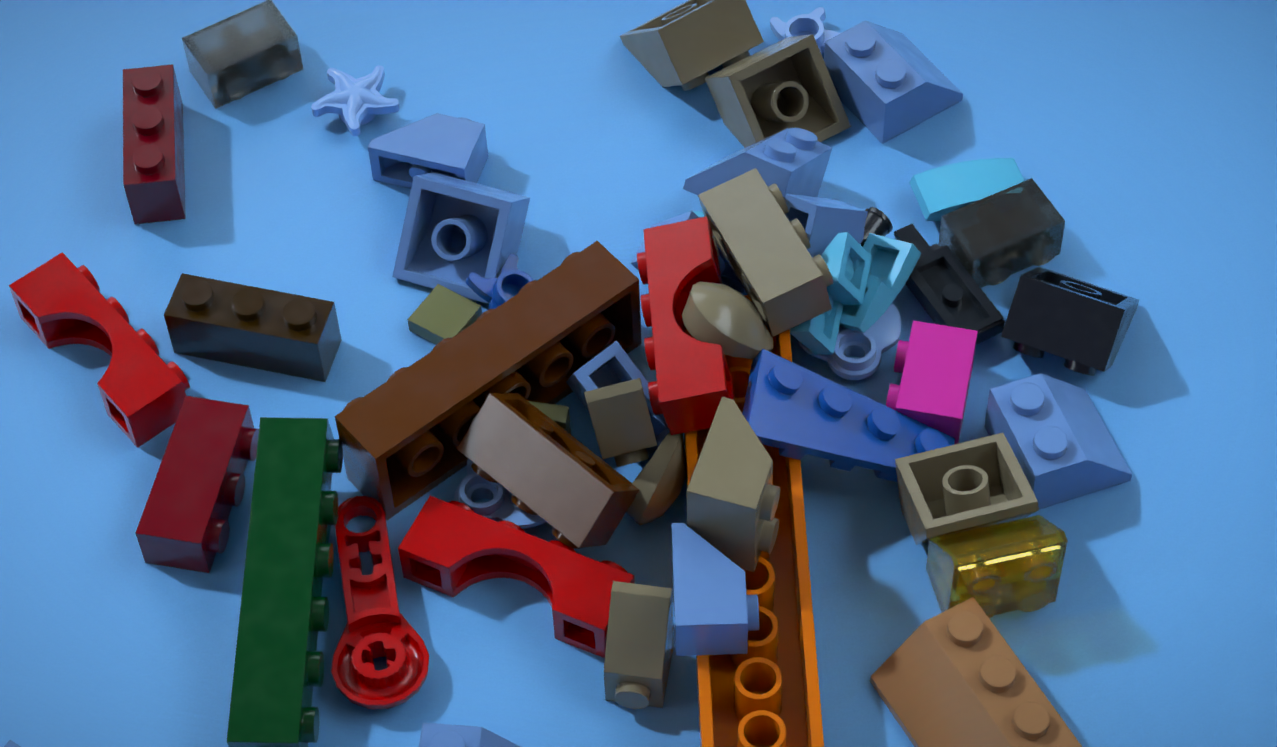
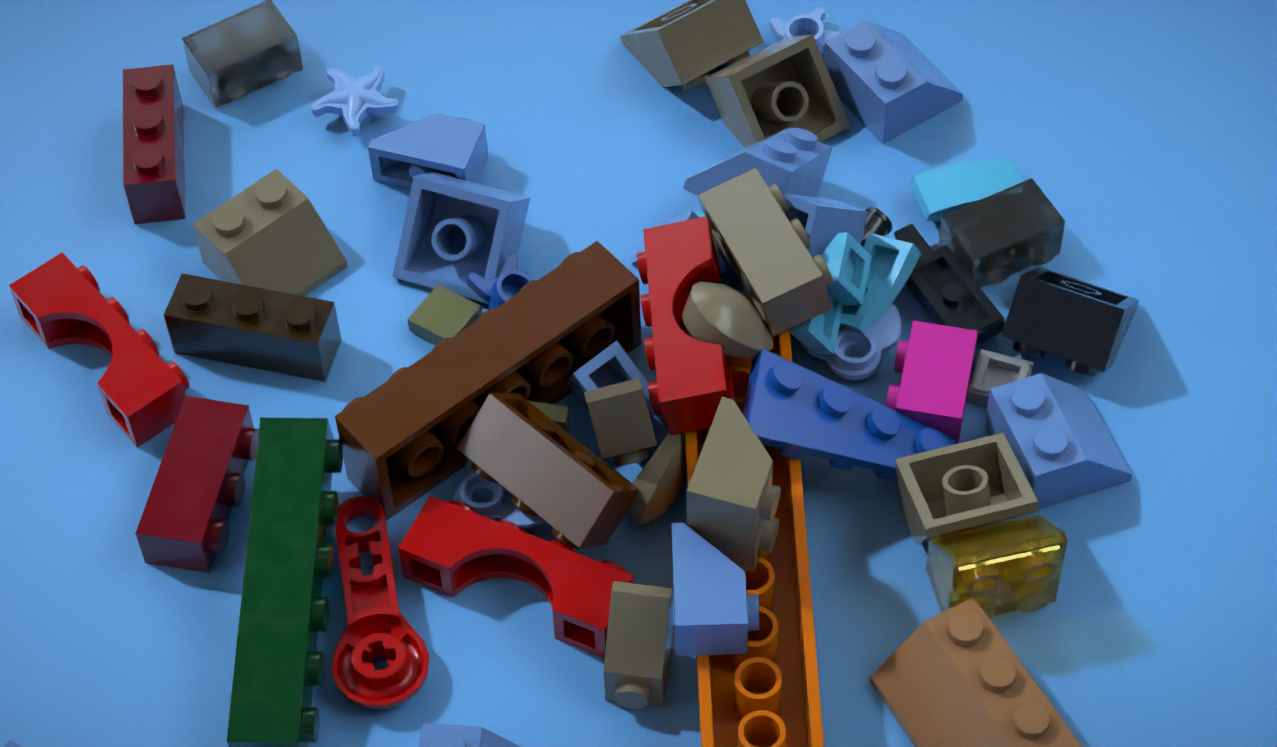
(269, 239): none -> dark tan slope
(993, 371): none -> light grey tile

